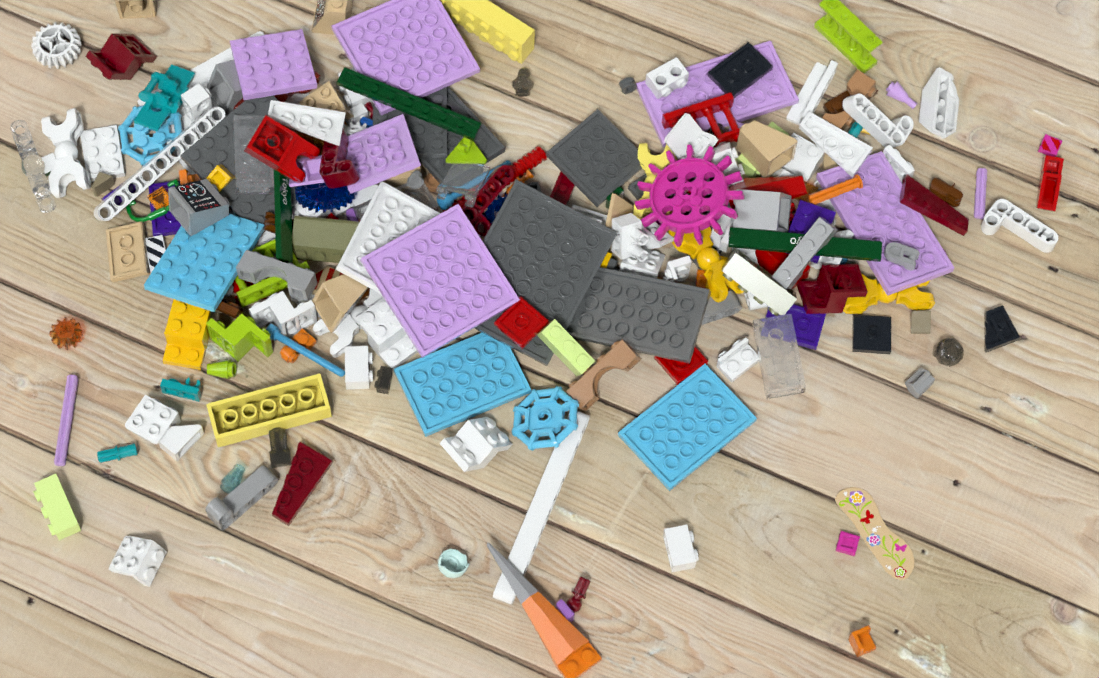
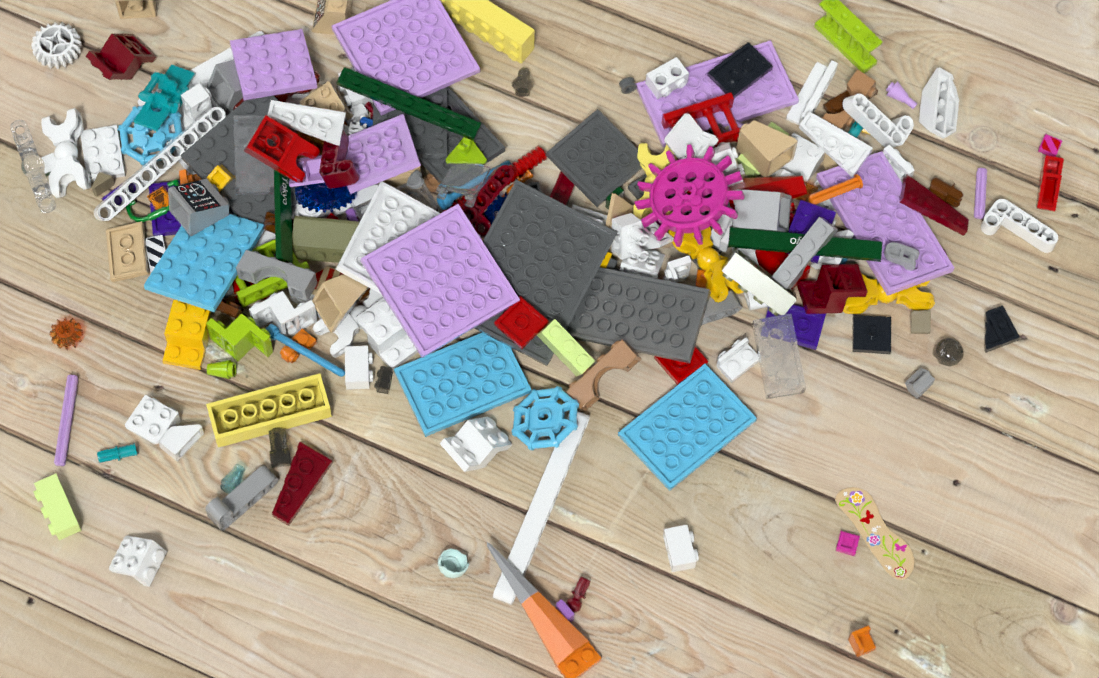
(175, 388): teal plate -> none

